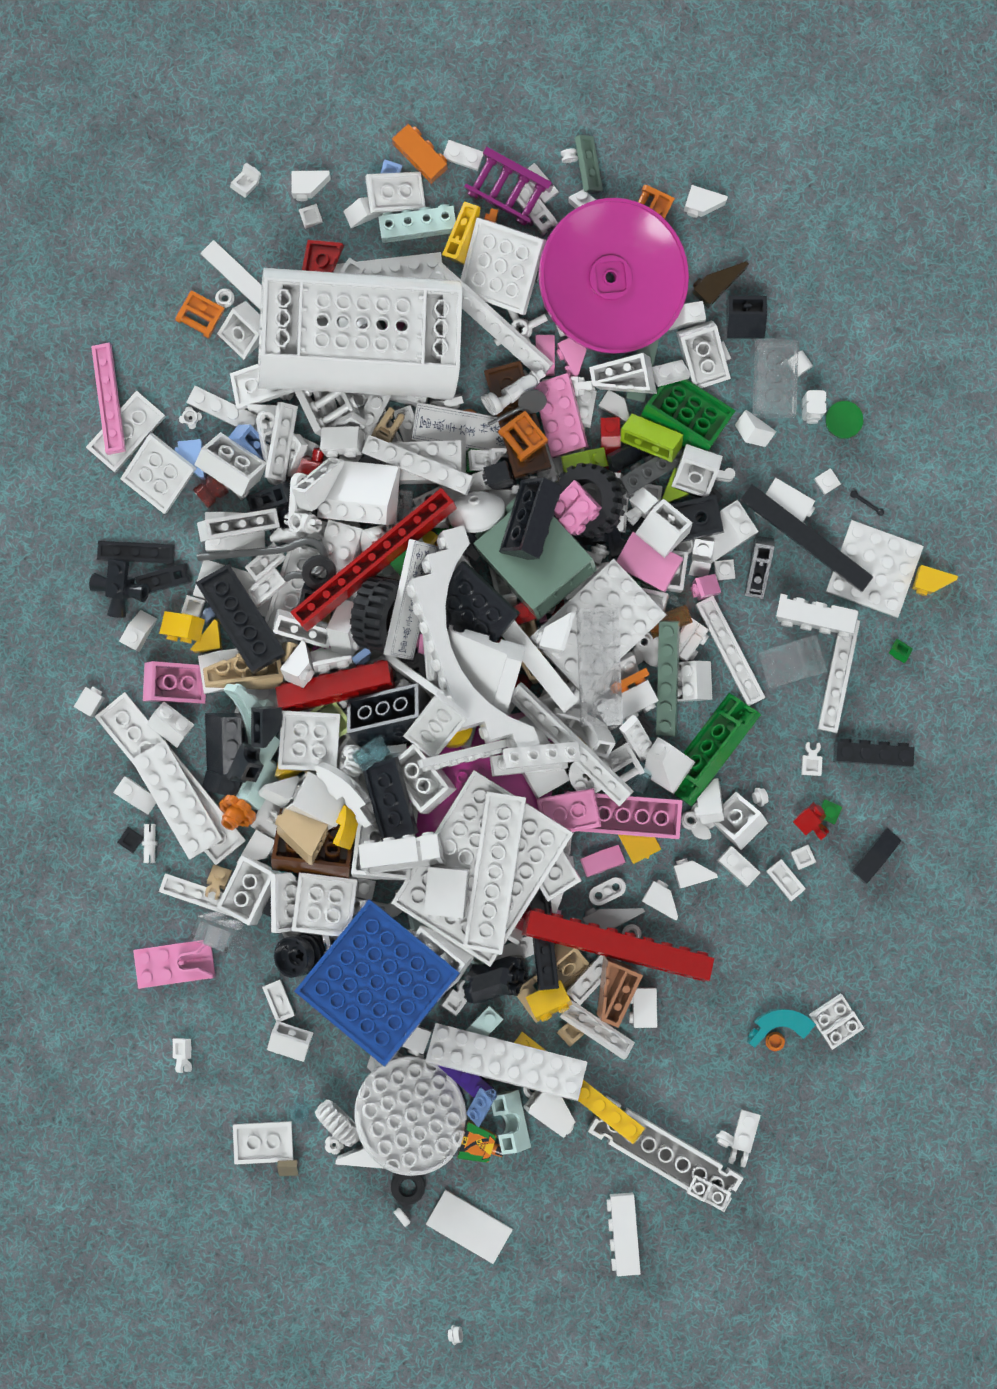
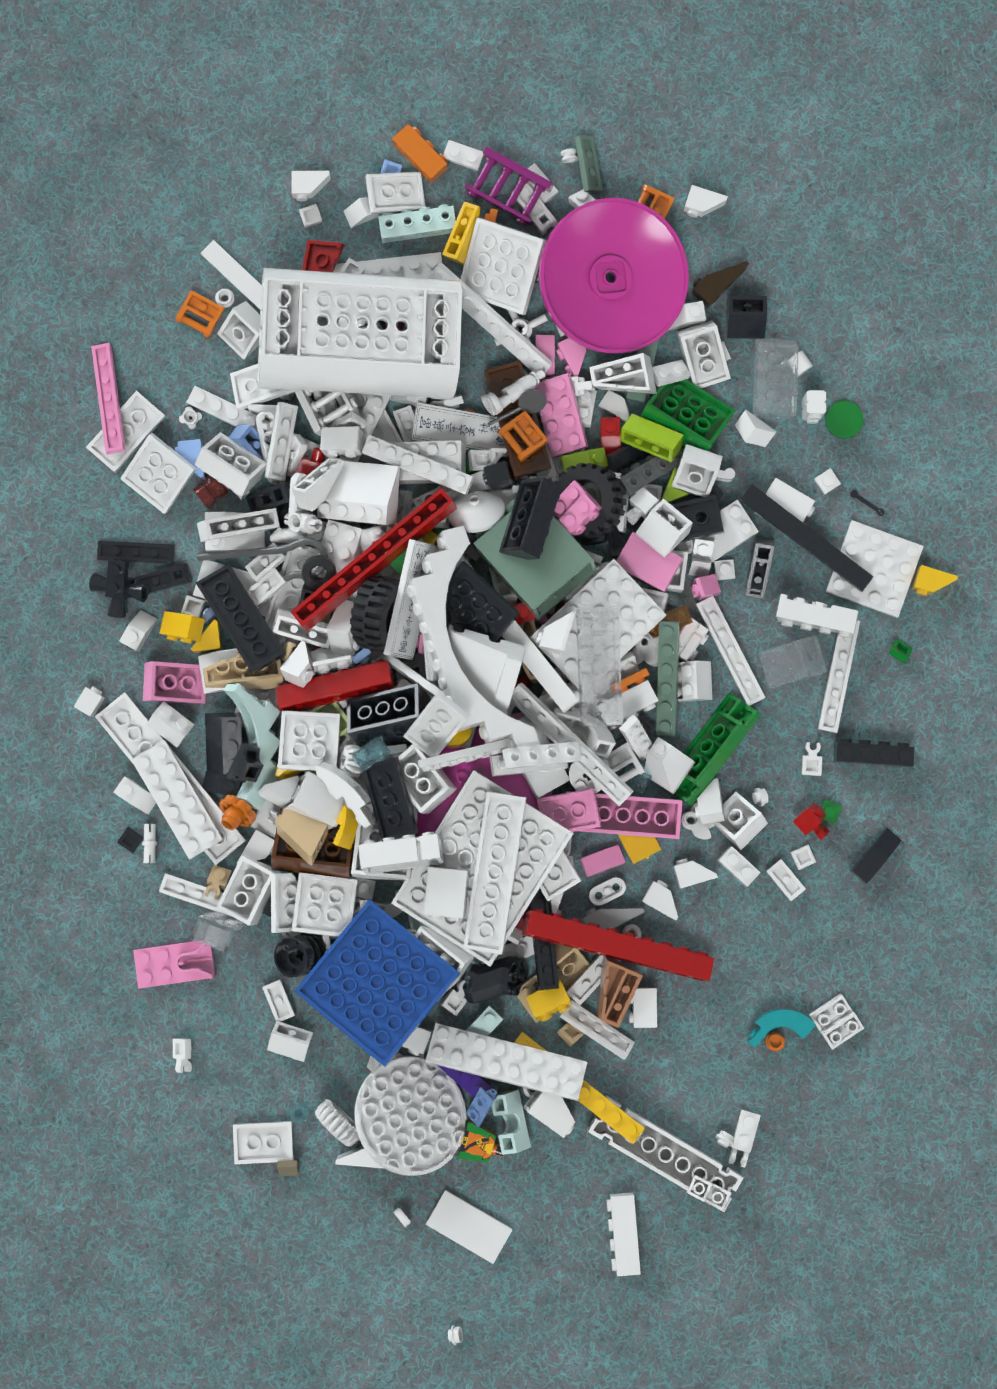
(246, 180): white bracket -> none
(265, 725): black slope -> none
(331, 1149): white plate -> none
(384, 433): tan piece -> none
(403, 1198): black tyre -> none
(600, 550): white plate -> none

